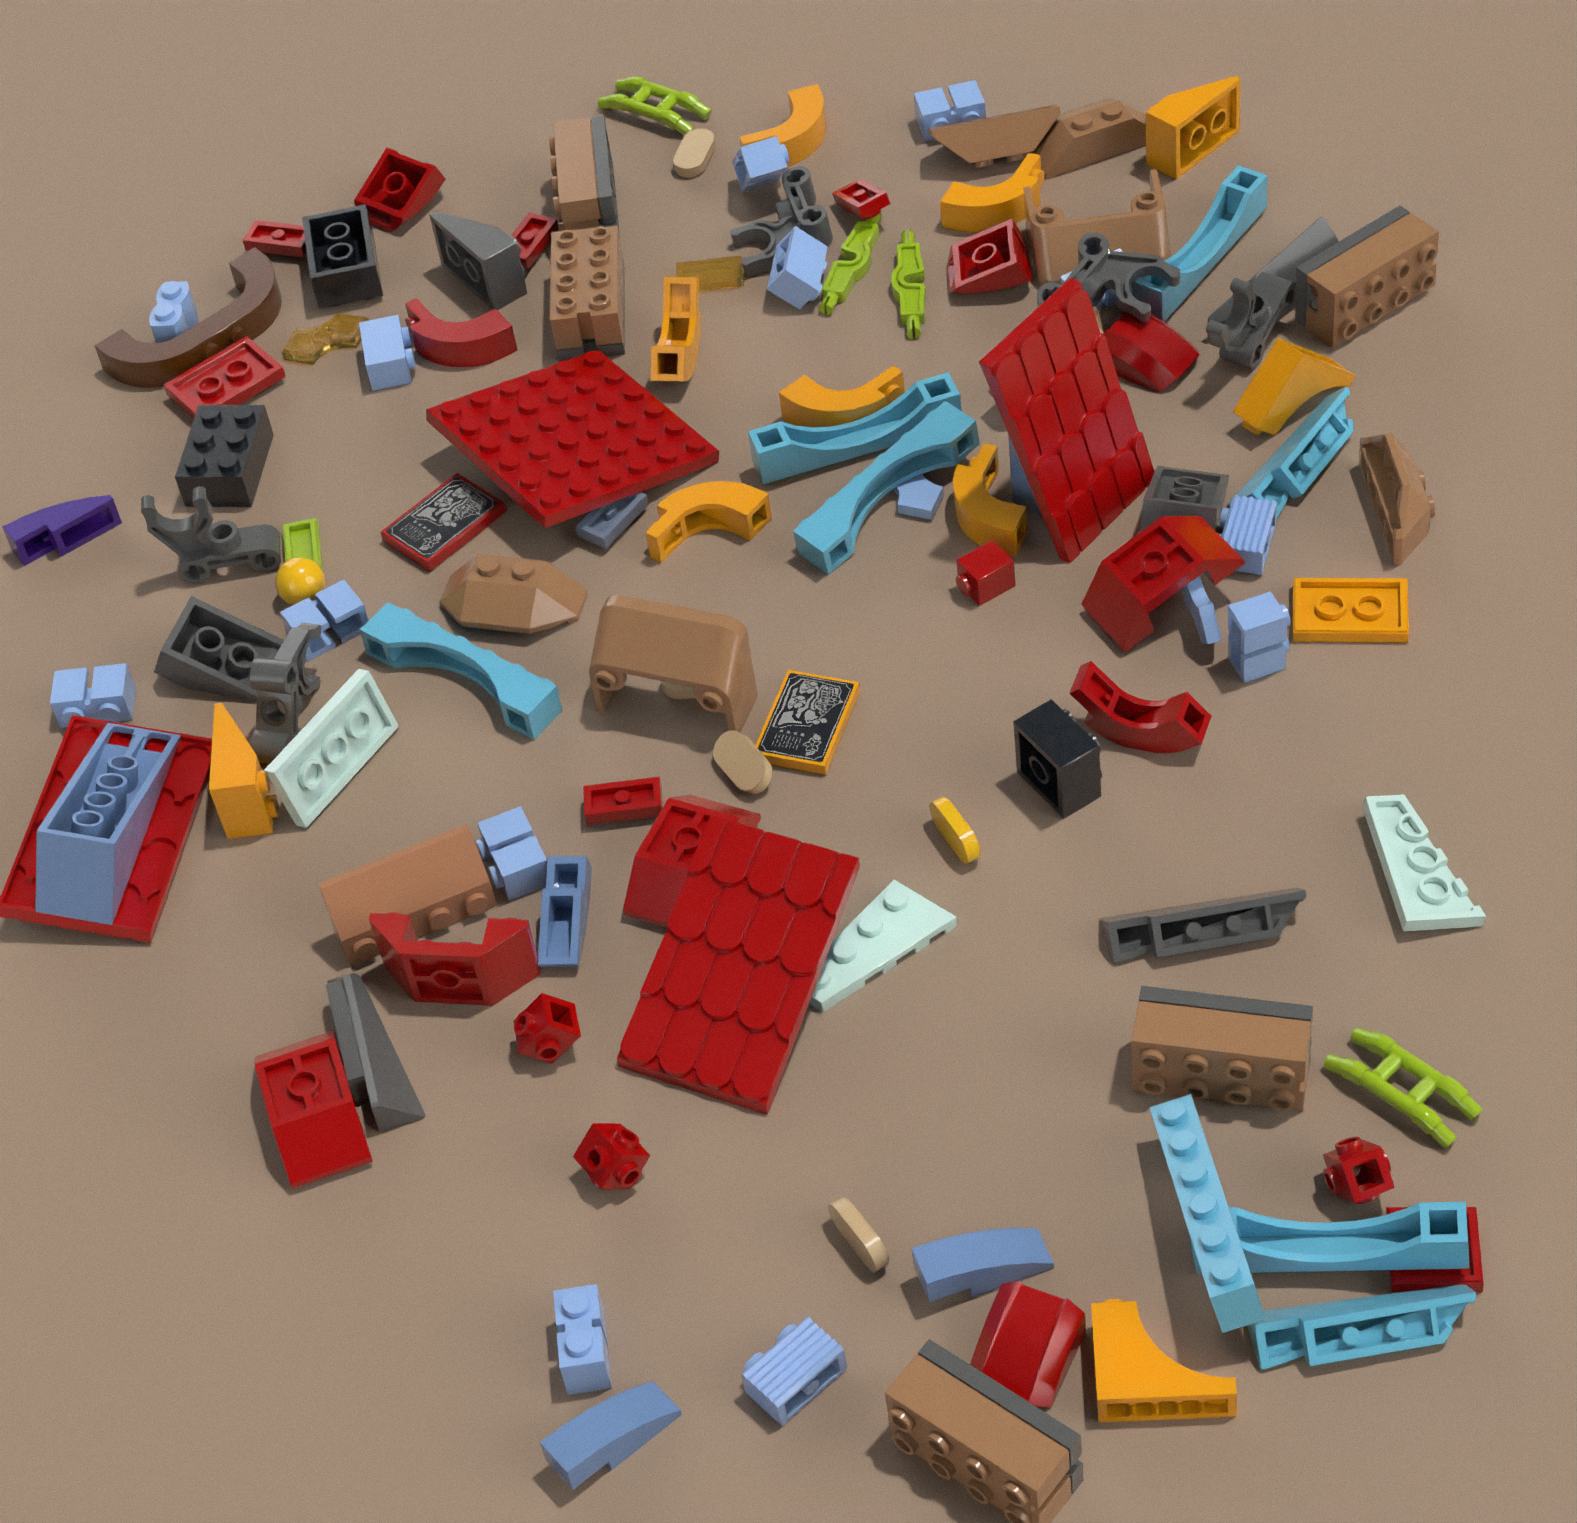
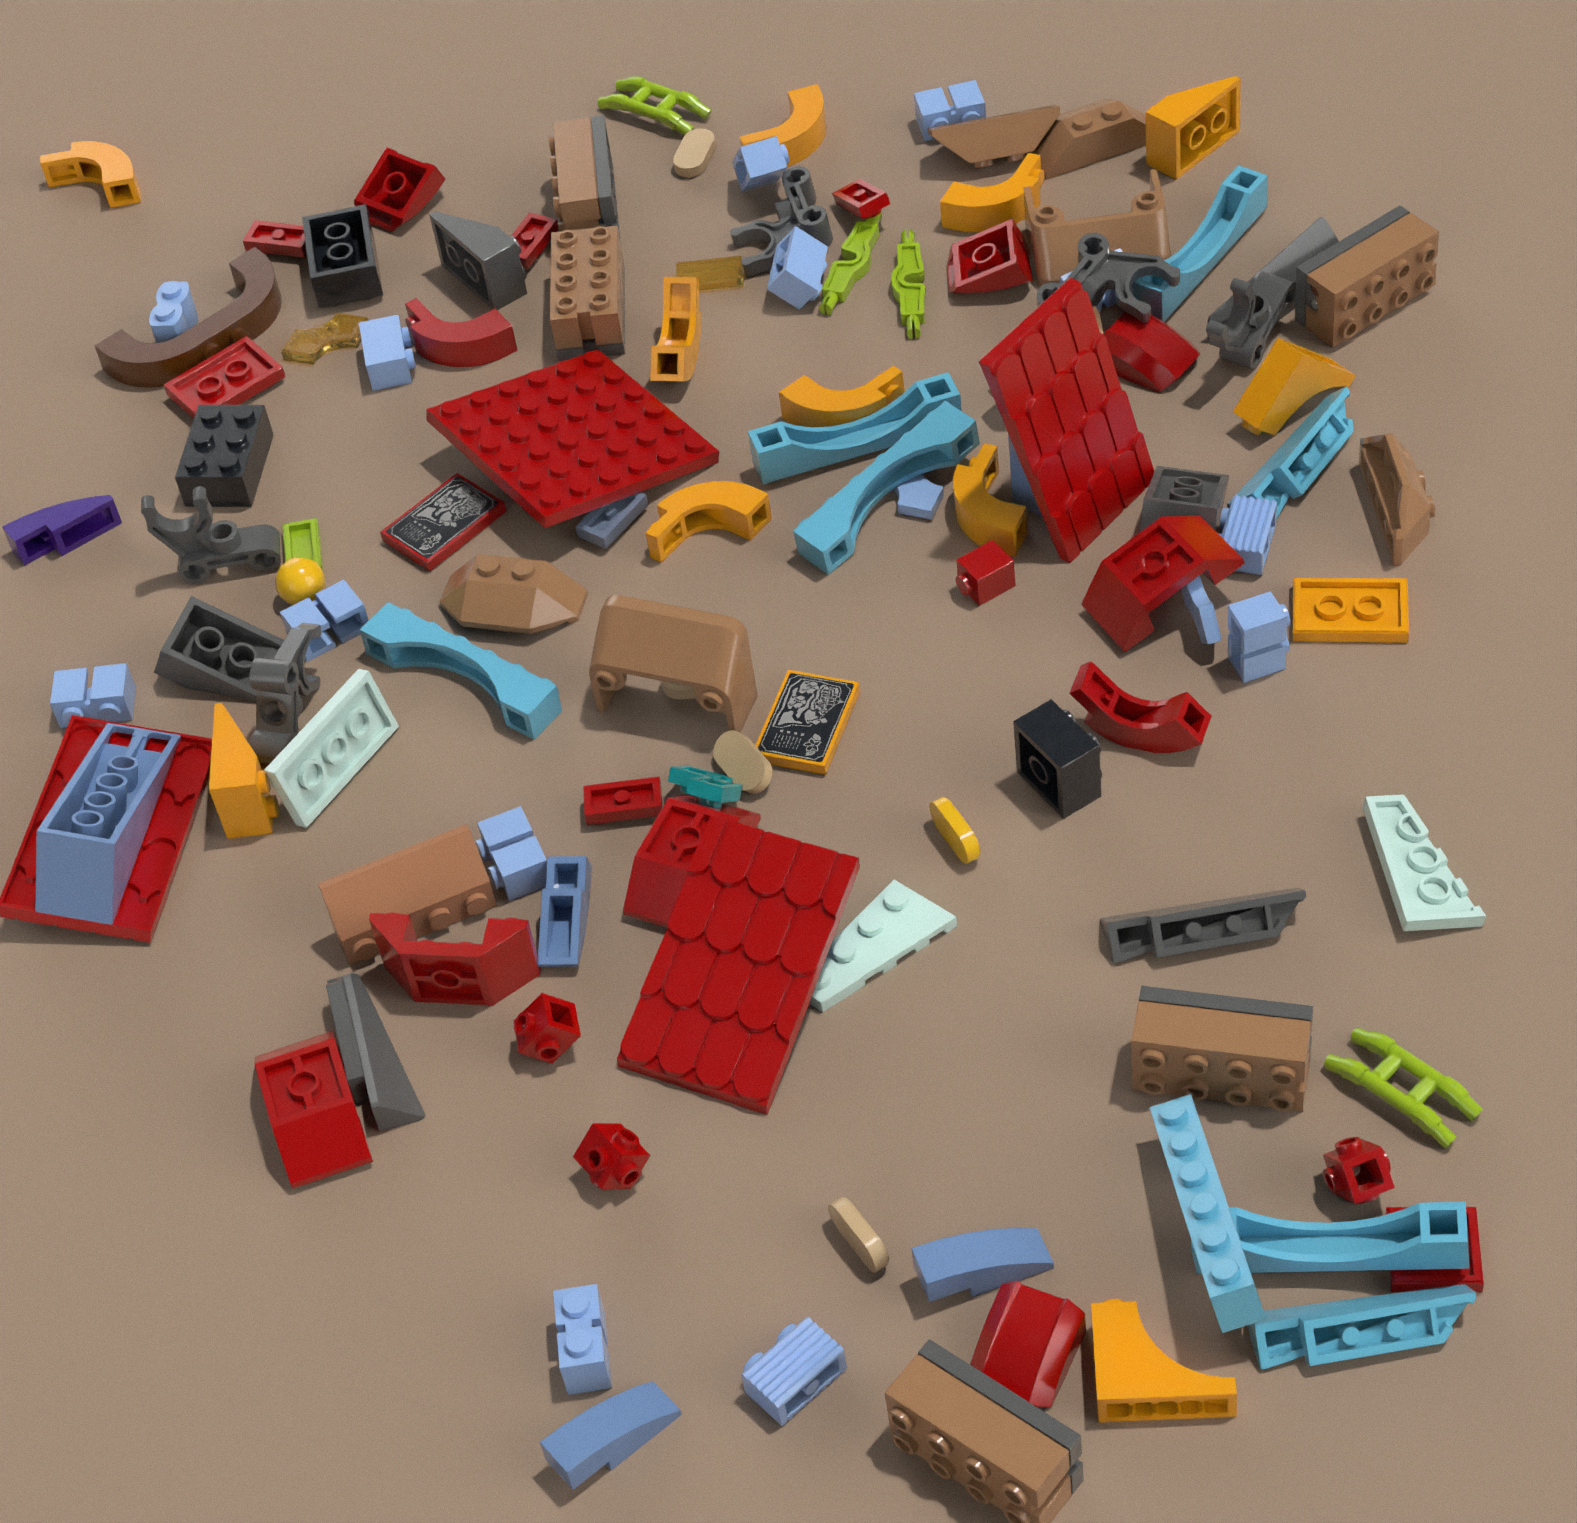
(94, 163): none -> light orange arch
(709, 786): none -> teal plate

